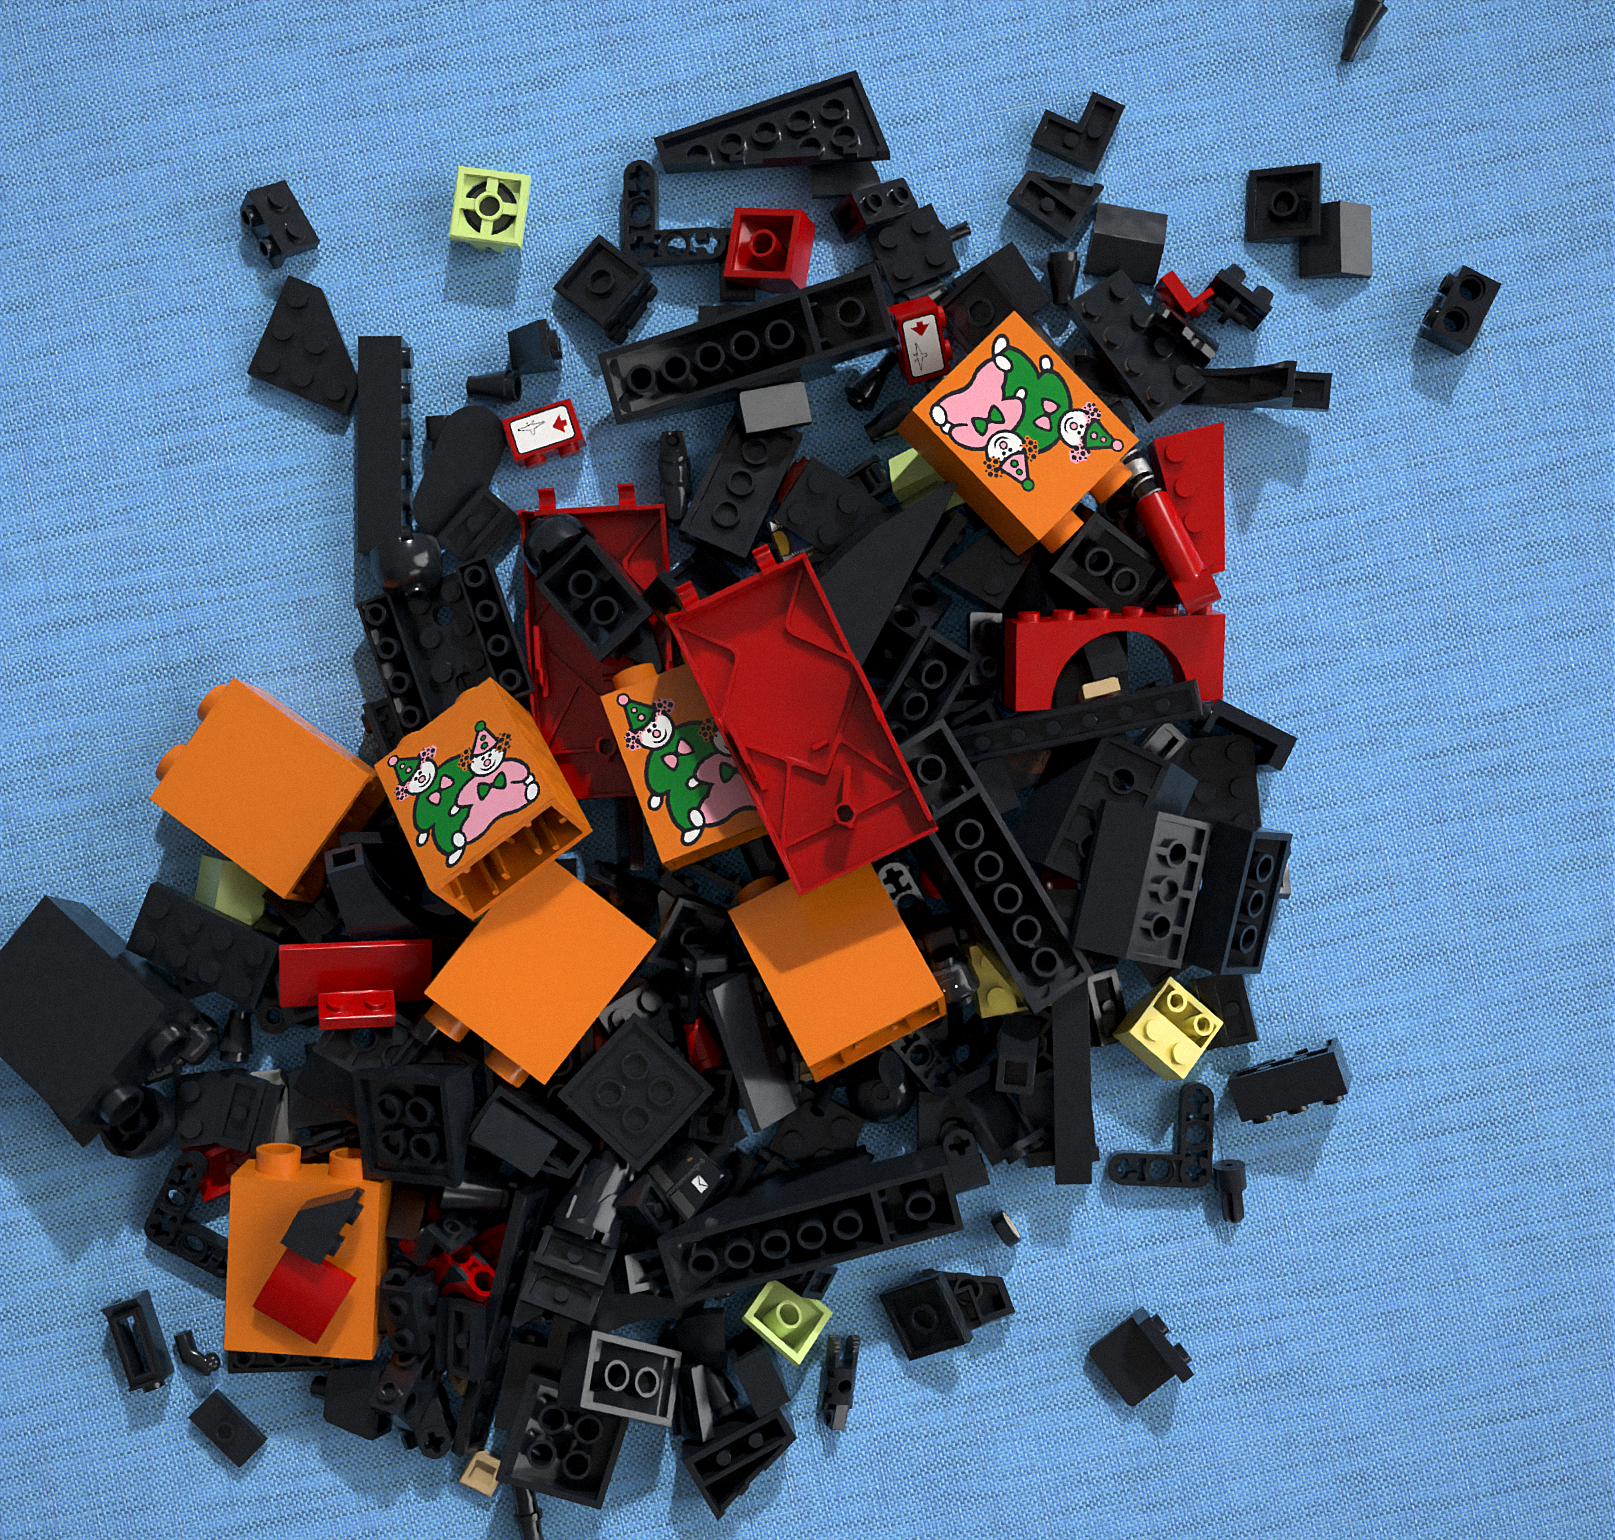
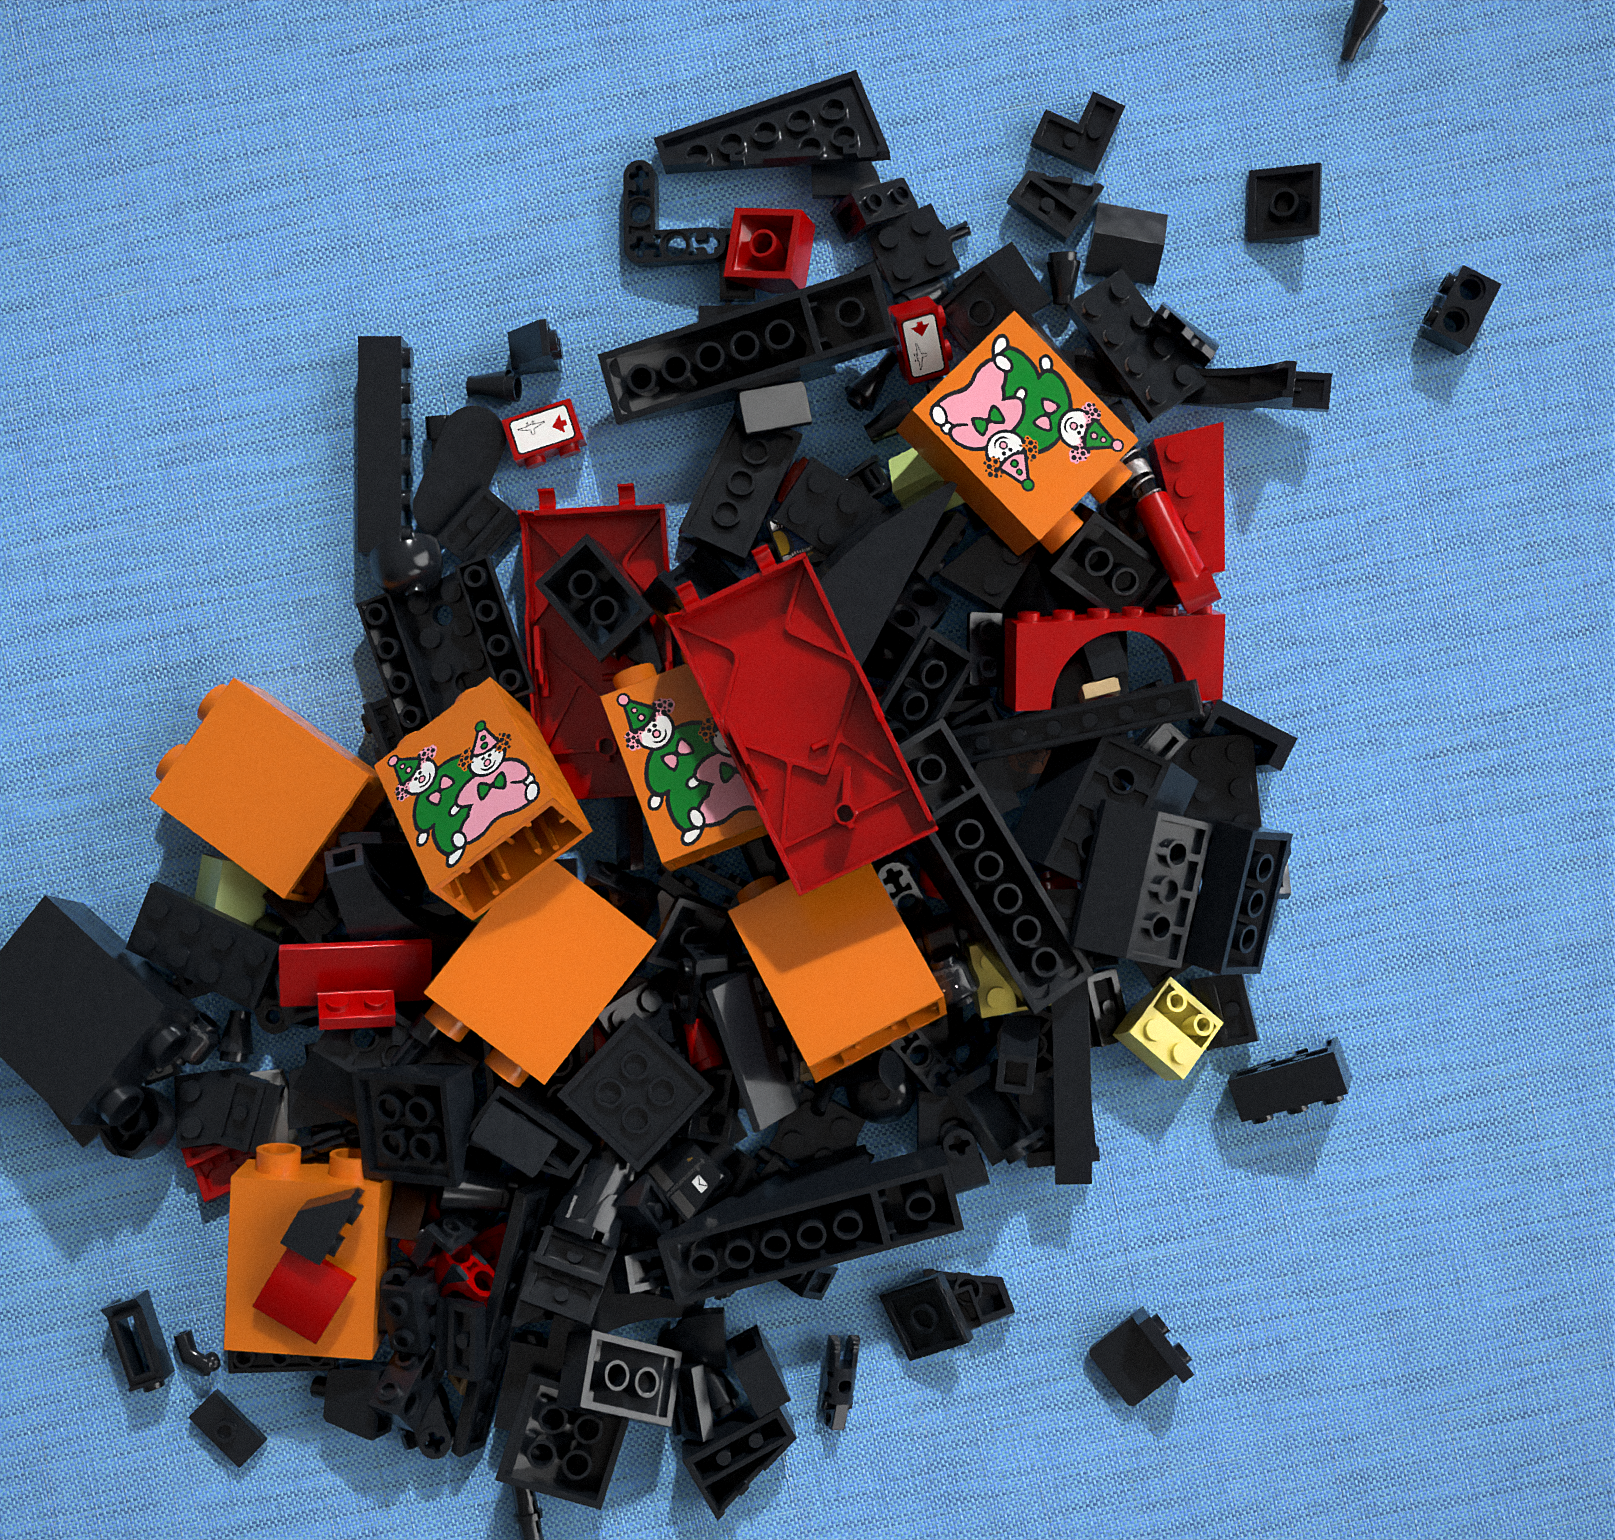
(181, 1226): black beam -> none
(277, 223): black bracket -> none
(306, 350): black plate -> none
(481, 1471): tan tile -> none
(490, 209): yellowish green piece -> none
(551, 539): black cylinder -> none
(602, 283): black tile -> none
(628, 320): black axle -> none
(674, 474): black hinge -> none
(785, 1319): yellowish green slope -> none
(1005, 1228): black tile -> none
(1175, 295): red bracket -> none
(1178, 1160): black beam -> none
(1230, 1181): black piece -> none
(1237, 300): black hips -> none
(1343, 244): black slope -> none

